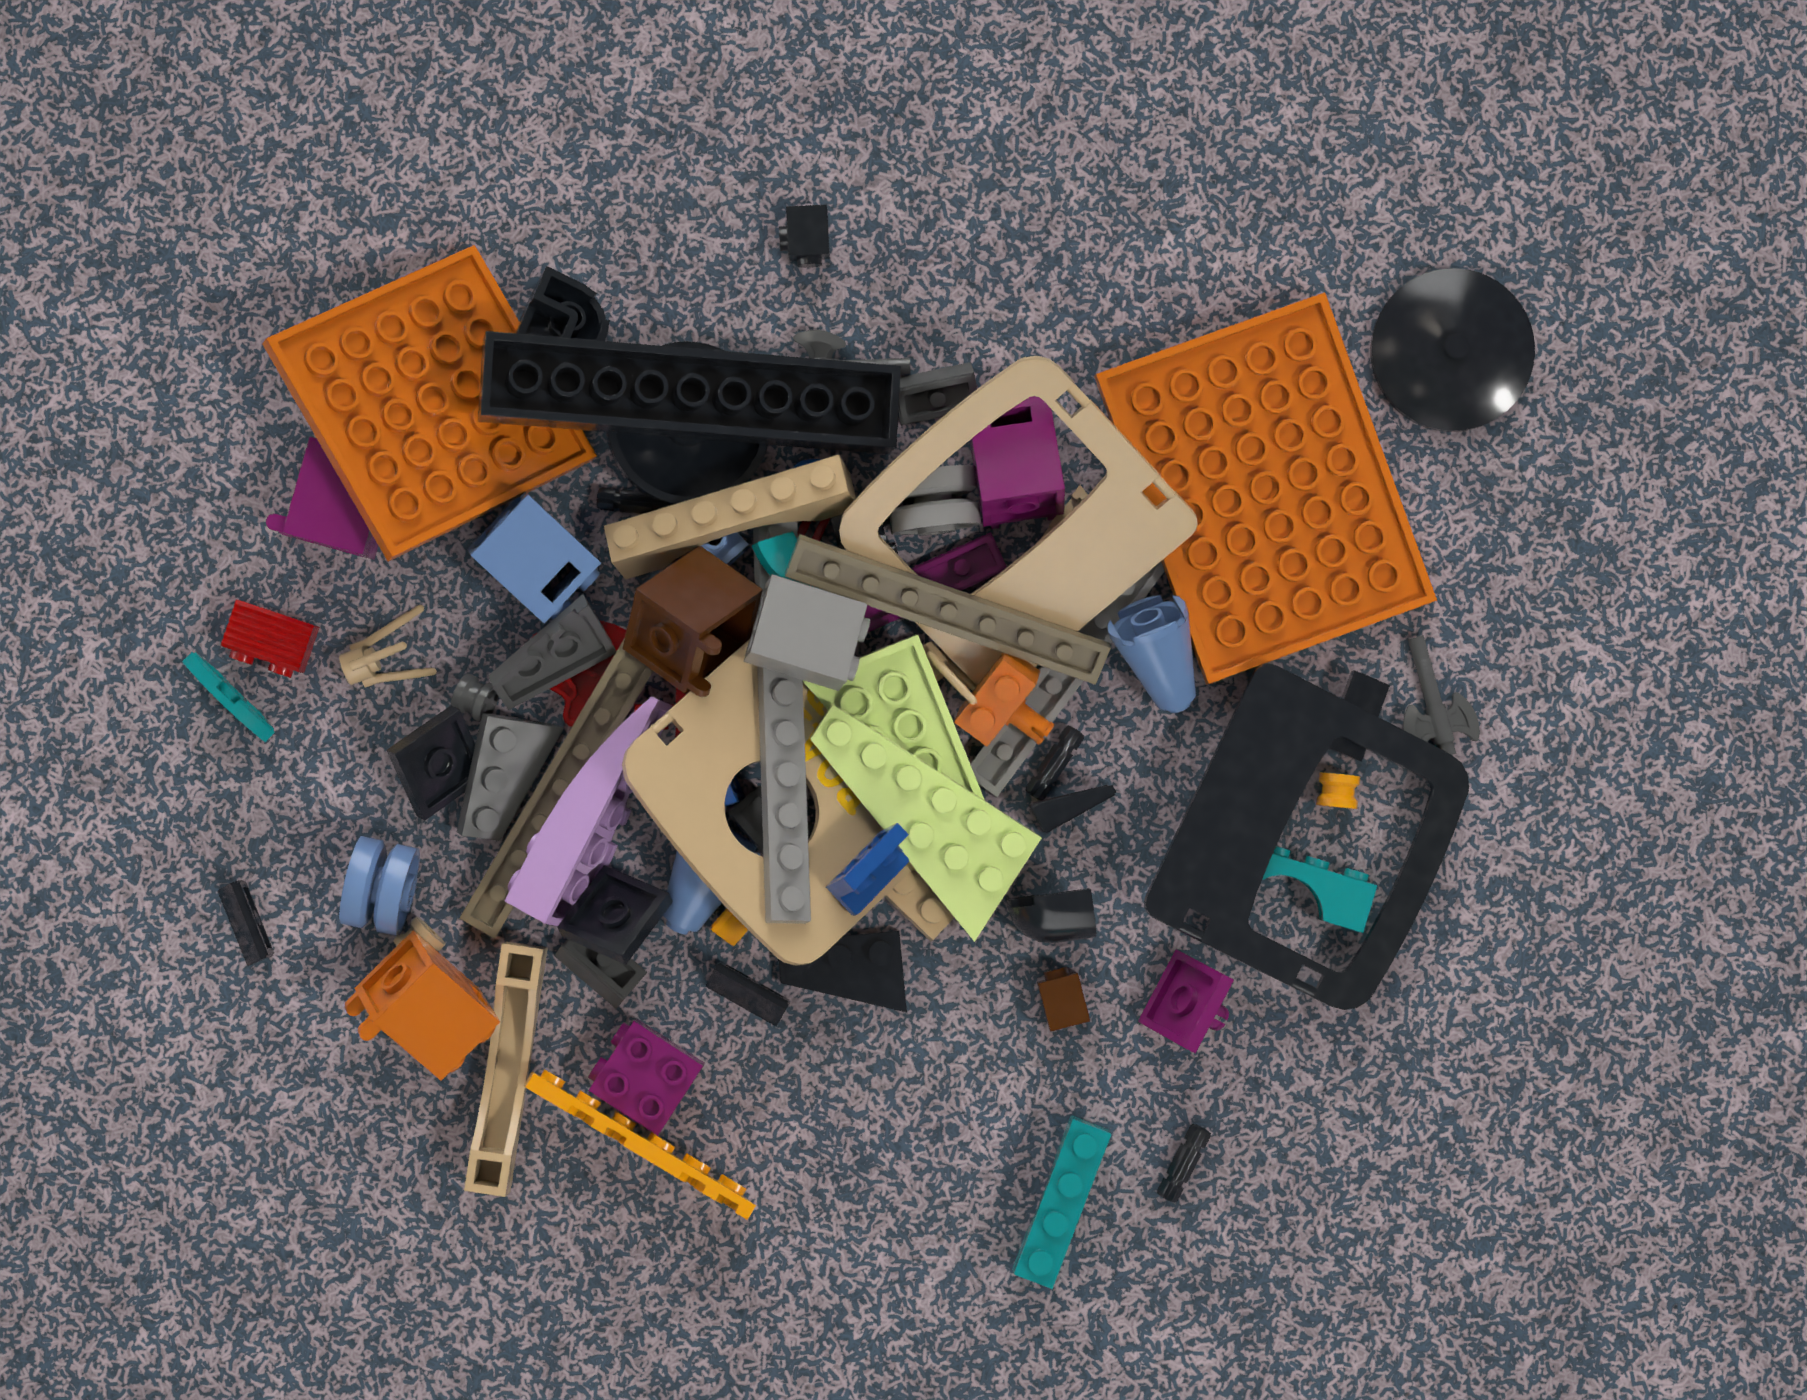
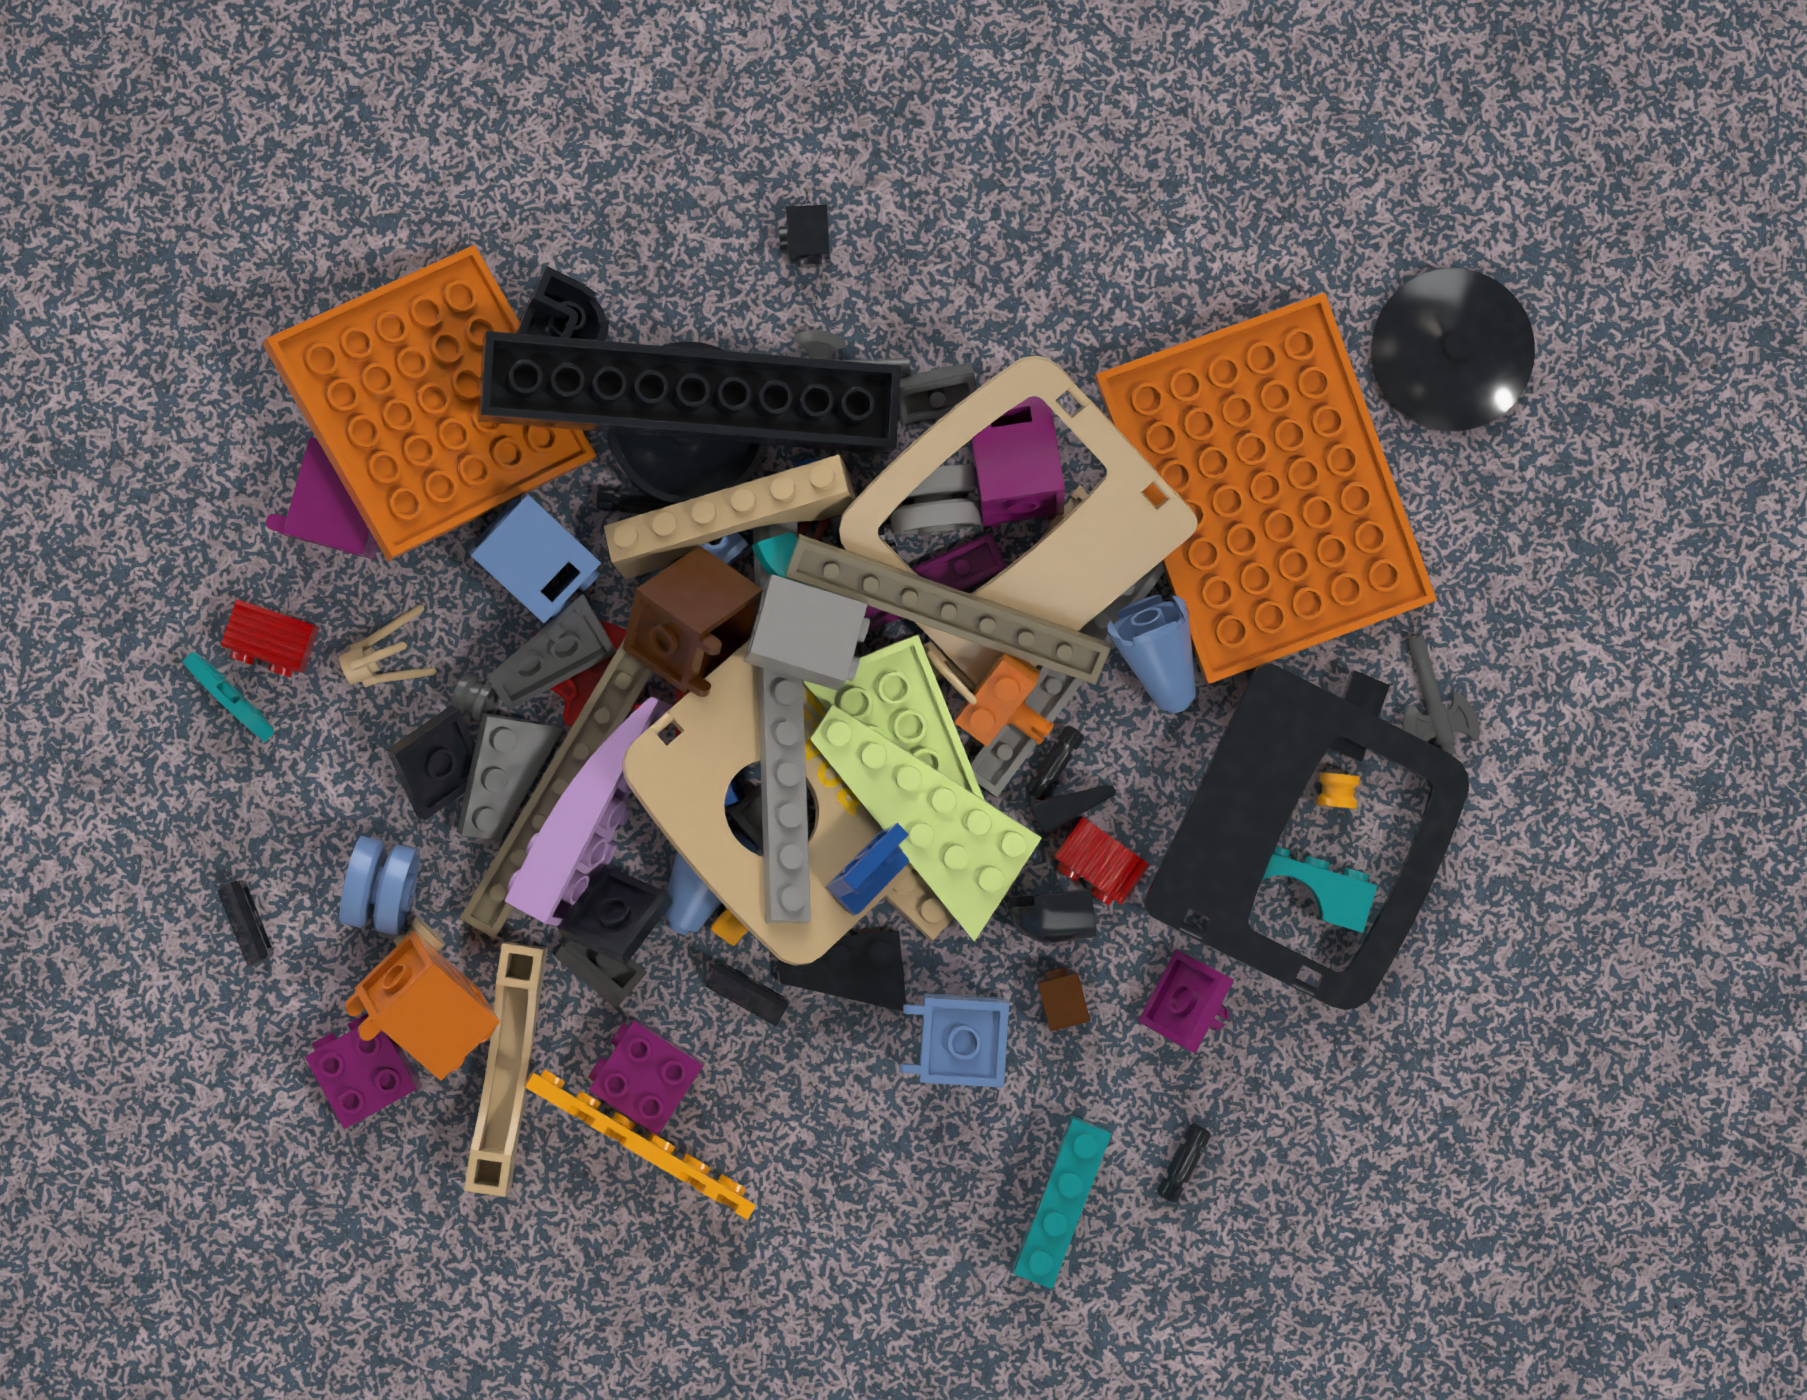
(361, 1074): none -> magenta brick
(961, 1040): none -> medium blue container
(1100, 861): none -> red brick

